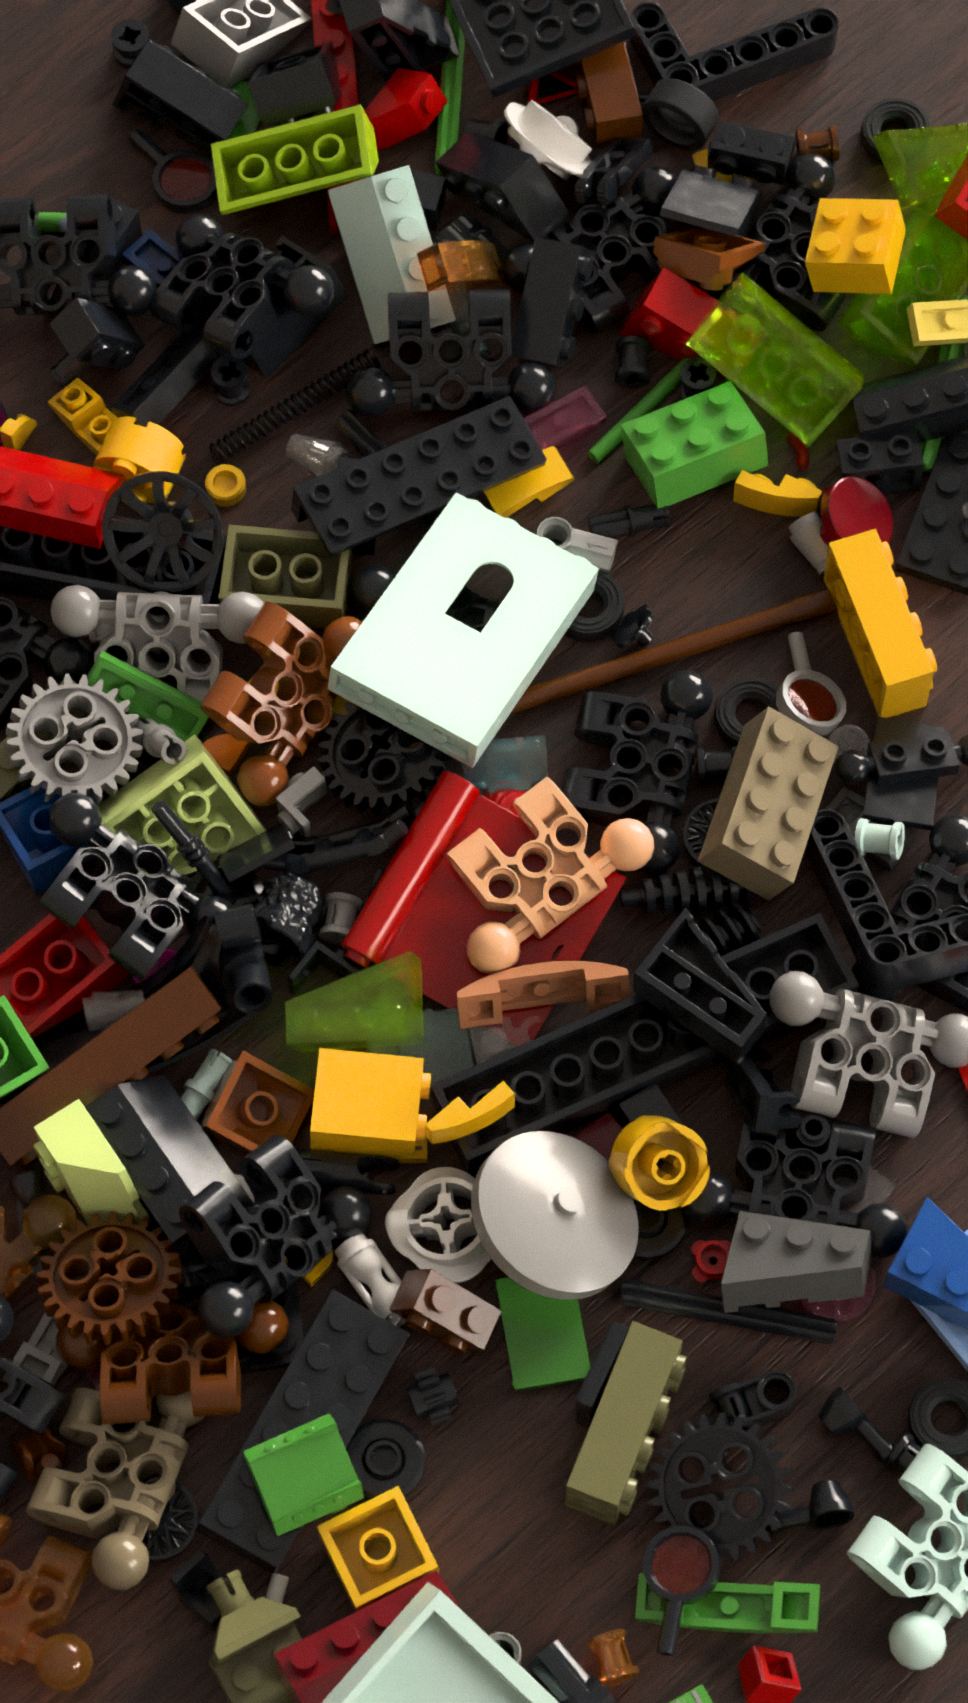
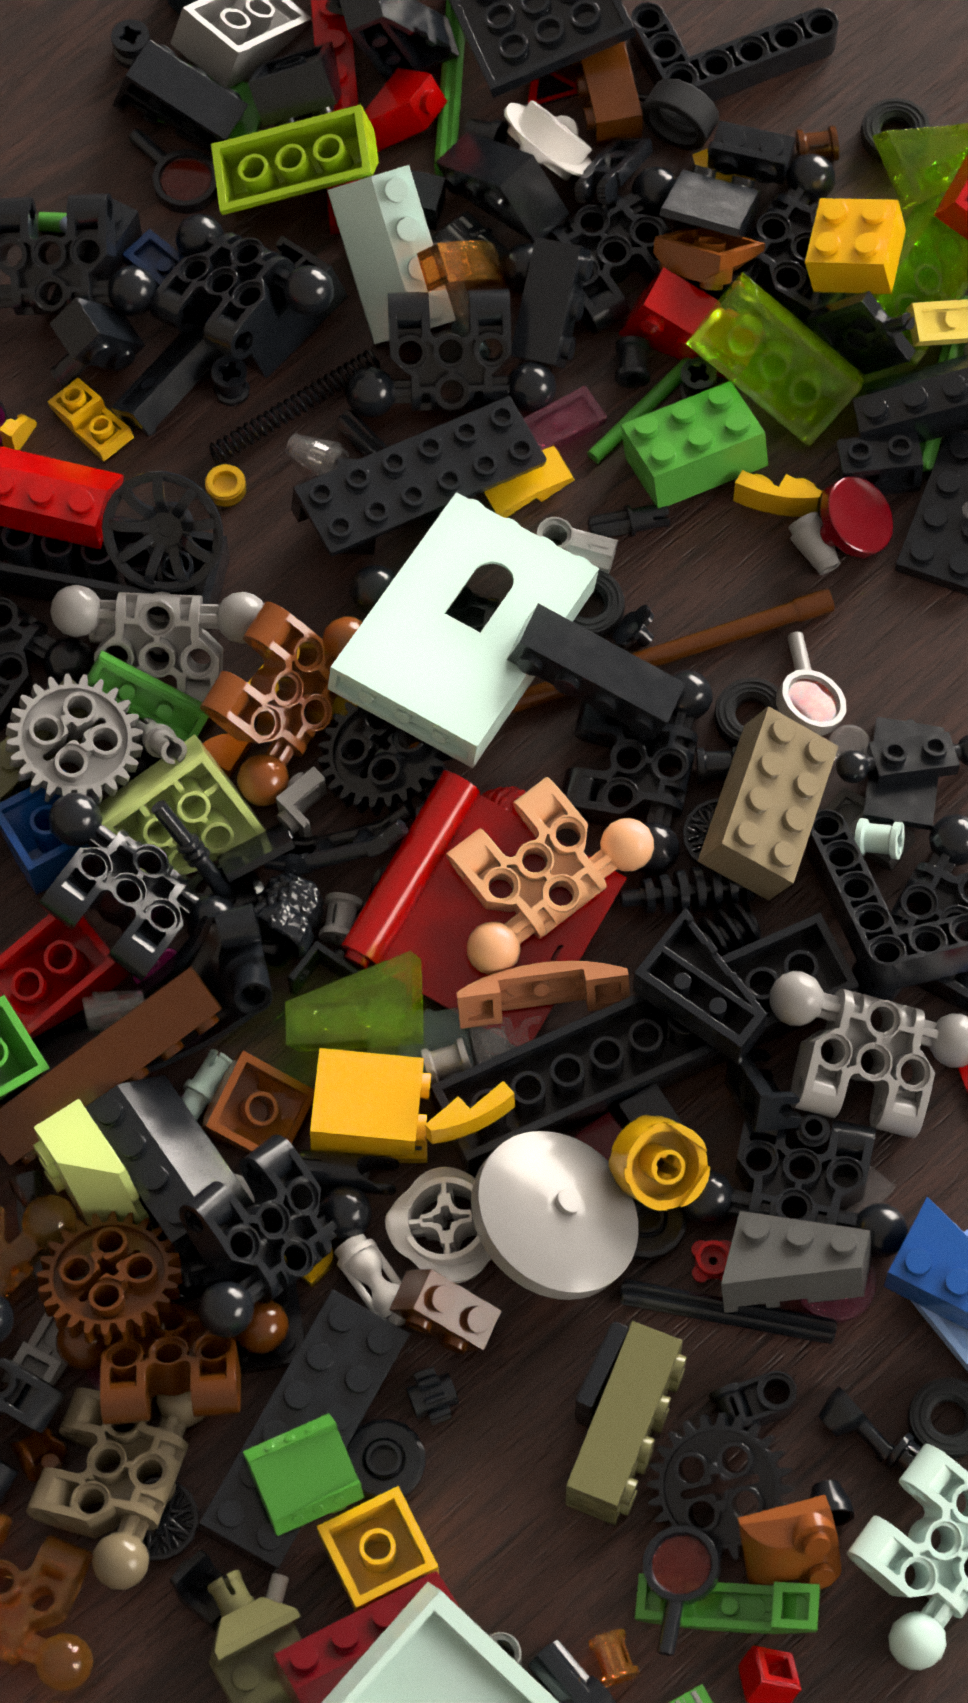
(138, 450): yellow brick -> none
(288, 571): olive brick -> none
(446, 1060): none -> light grey bush
(510, 764): clear light blue brick -> none
(541, 1337): bright green piece -> none
(595, 672): none -> black brick
(791, 1544): none -> dark orange slope
(801, 458): red leg -> none
(864, 332): none -> black plate
(879, 623): yellow brick -> none

